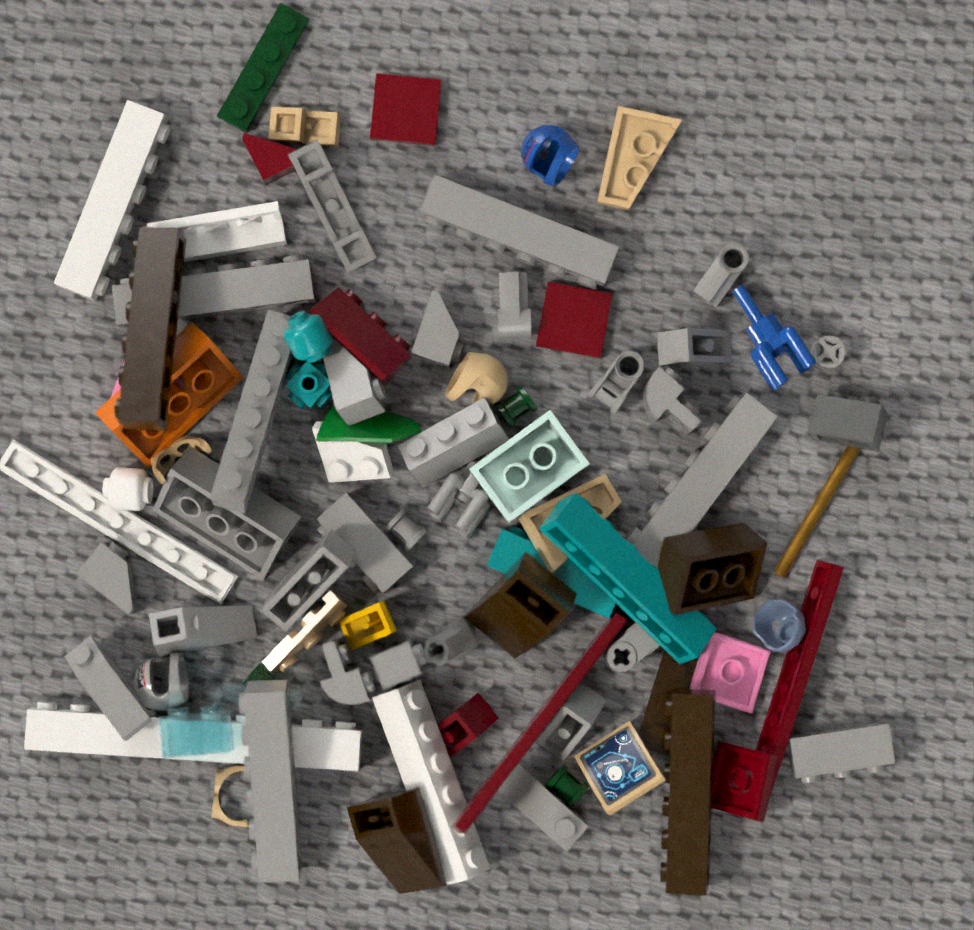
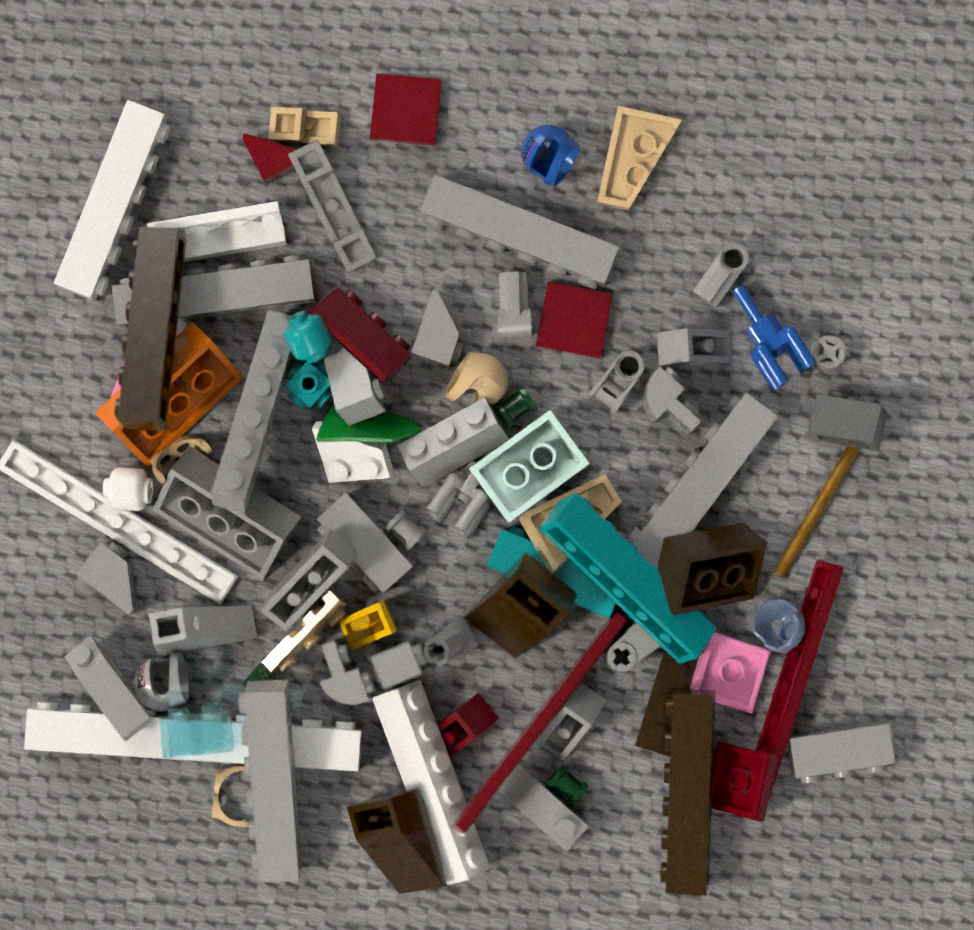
(263, 68): dark green plate -> none
(619, 768): slope -> none

